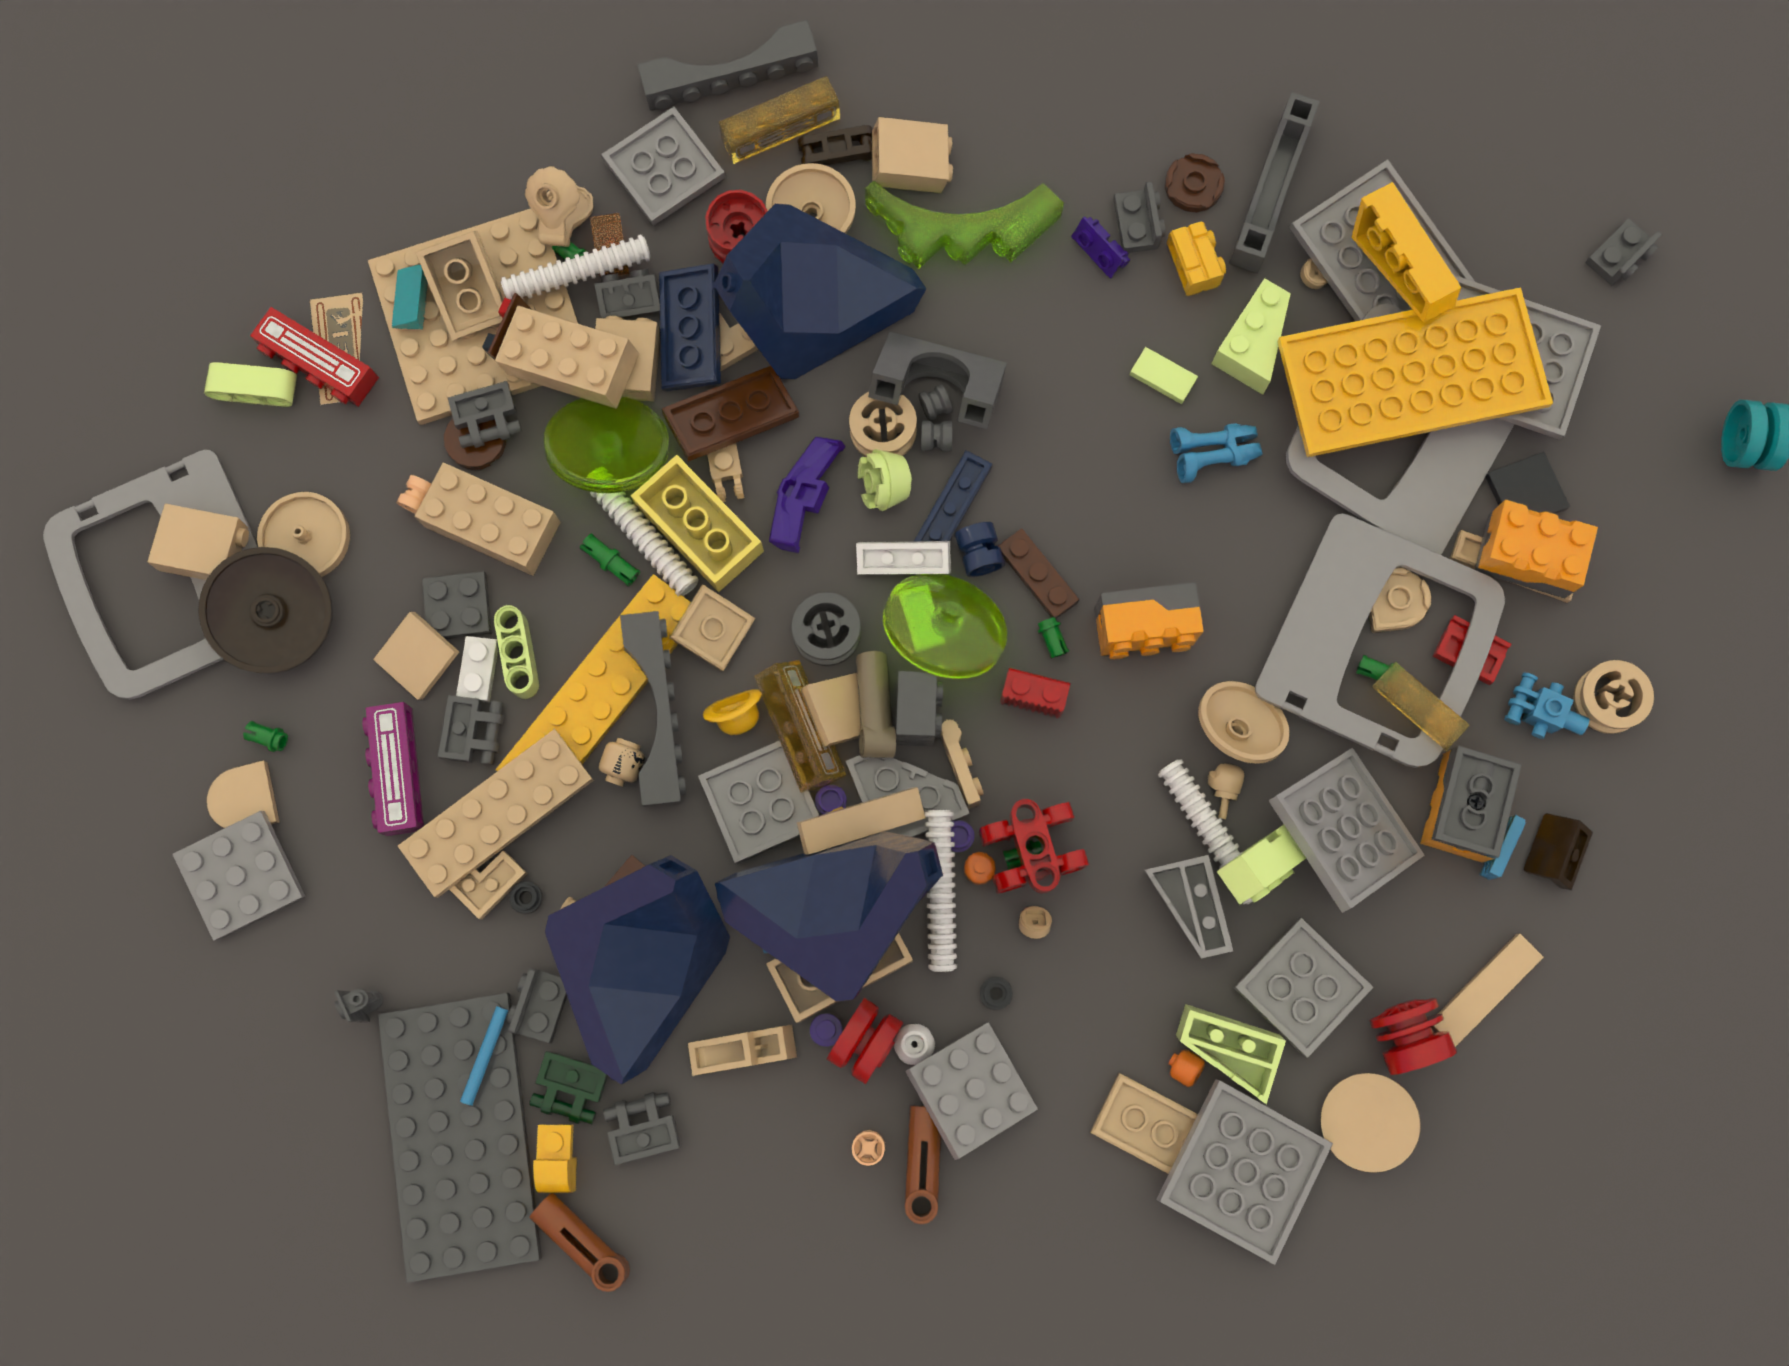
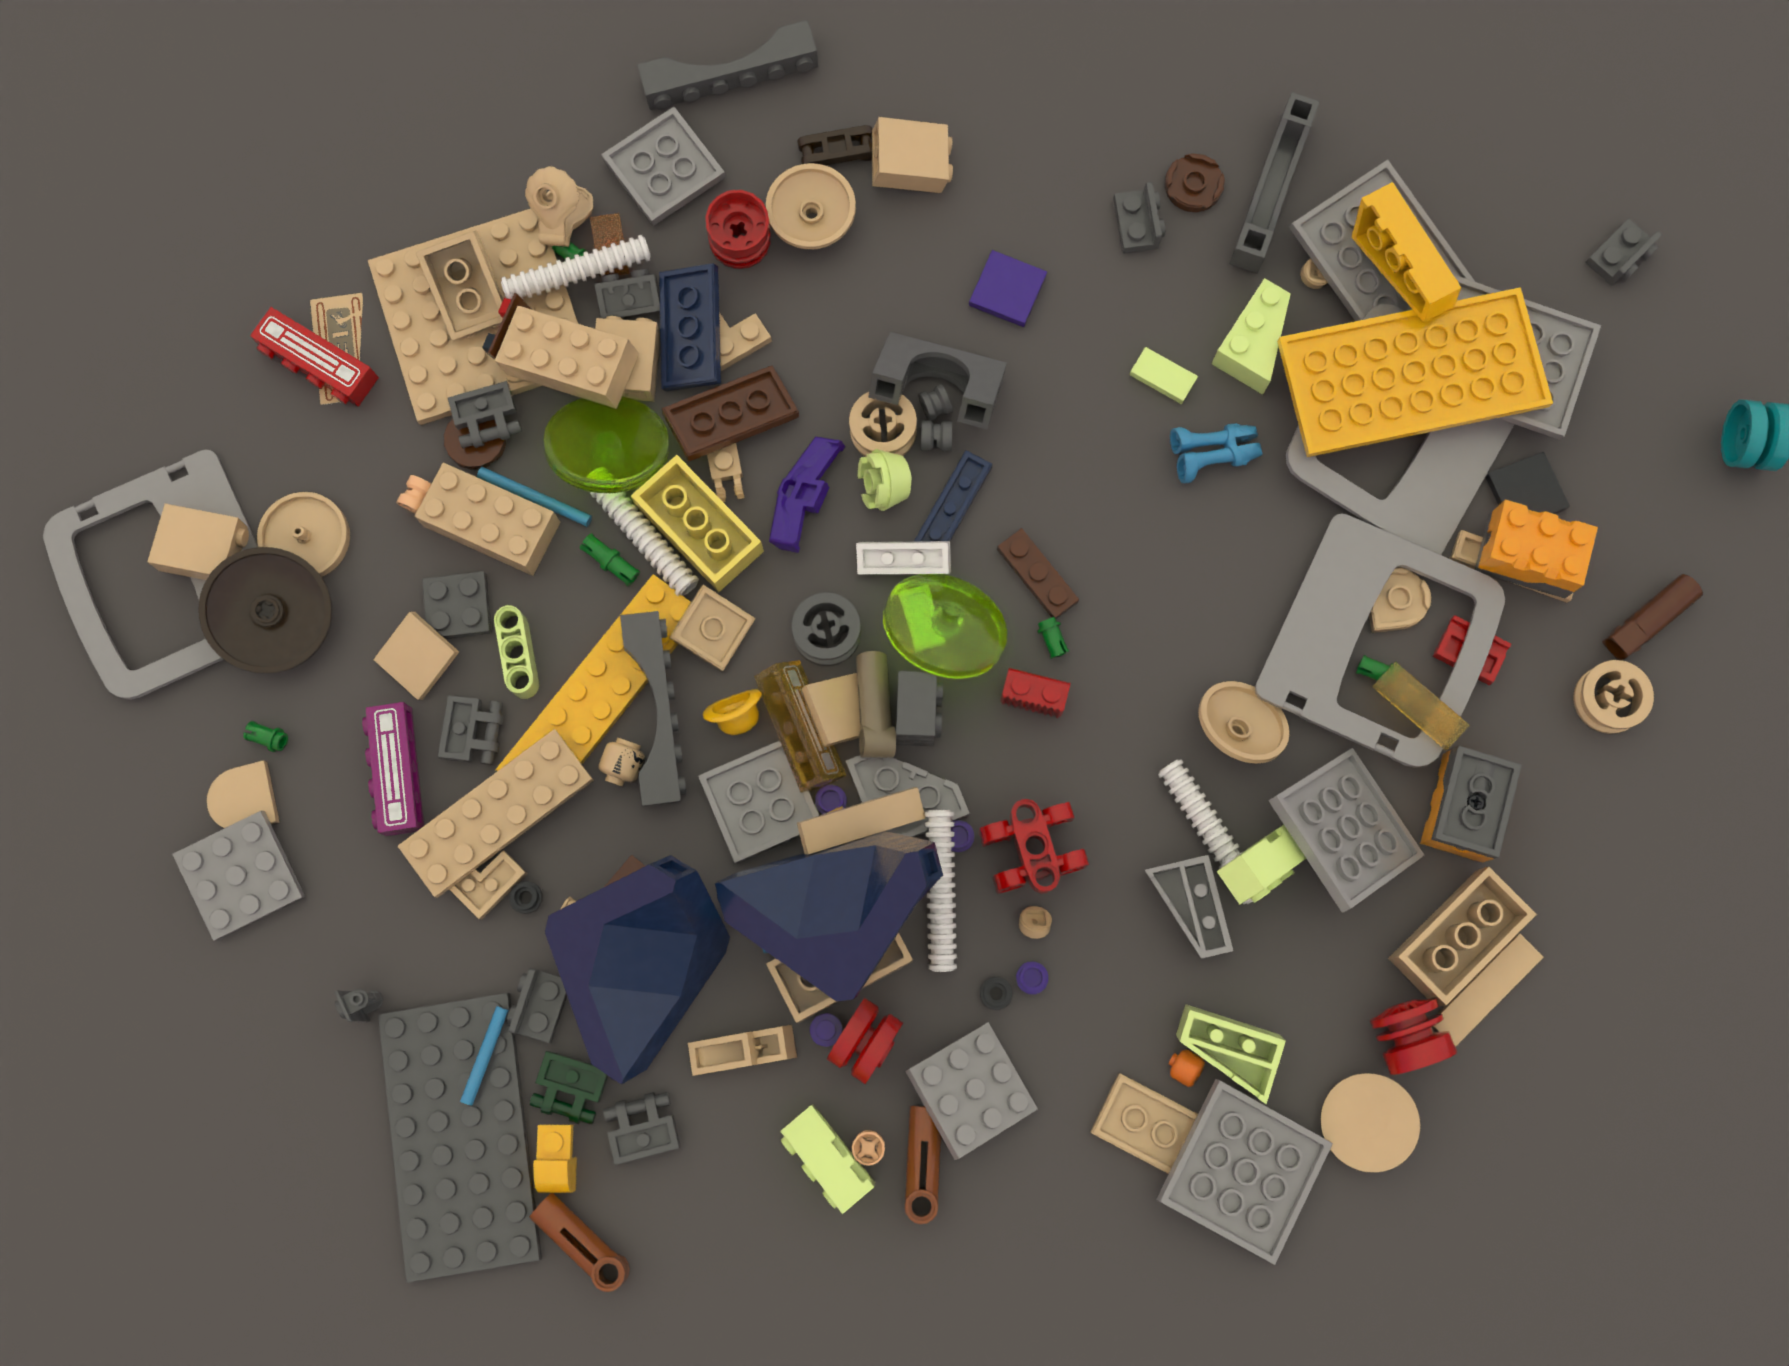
(250, 384): yellowish green beam -> none
(410, 298): teal slope -> none
(477, 668): white plate -> none
(534, 496): none -> dark azure bar
(780, 119): clear yellow brick -> none
(811, 290): dark blue panel -> none
(827, 1159): none -> yellowish green wedge
(912, 1033): white plate -> none
(960, 761): tan hinge -> none
(965, 235): clear neon green arch -> none
(979, 548): dark blue wheel -> none
(979, 868): orange piece -> none
(1007, 288): none -> dark purple tile
(1032, 977): none -> dark purple plate
(1033, 848): green pin -> none
(1094, 242): dark purple hinge -> none
(1148, 620): light orange piece -> none
(1195, 258): yellow brick -> none
(1227, 782): tan piece -> none
(1303, 987): light grey plate -> none
(1462, 936): none -> tan brick
(1495, 868): dark azure tile -> none
(1546, 708): dark azure piece -> none
(1558, 850): dark brown panel -> none
(1653, 617): none -> reddish brown piece

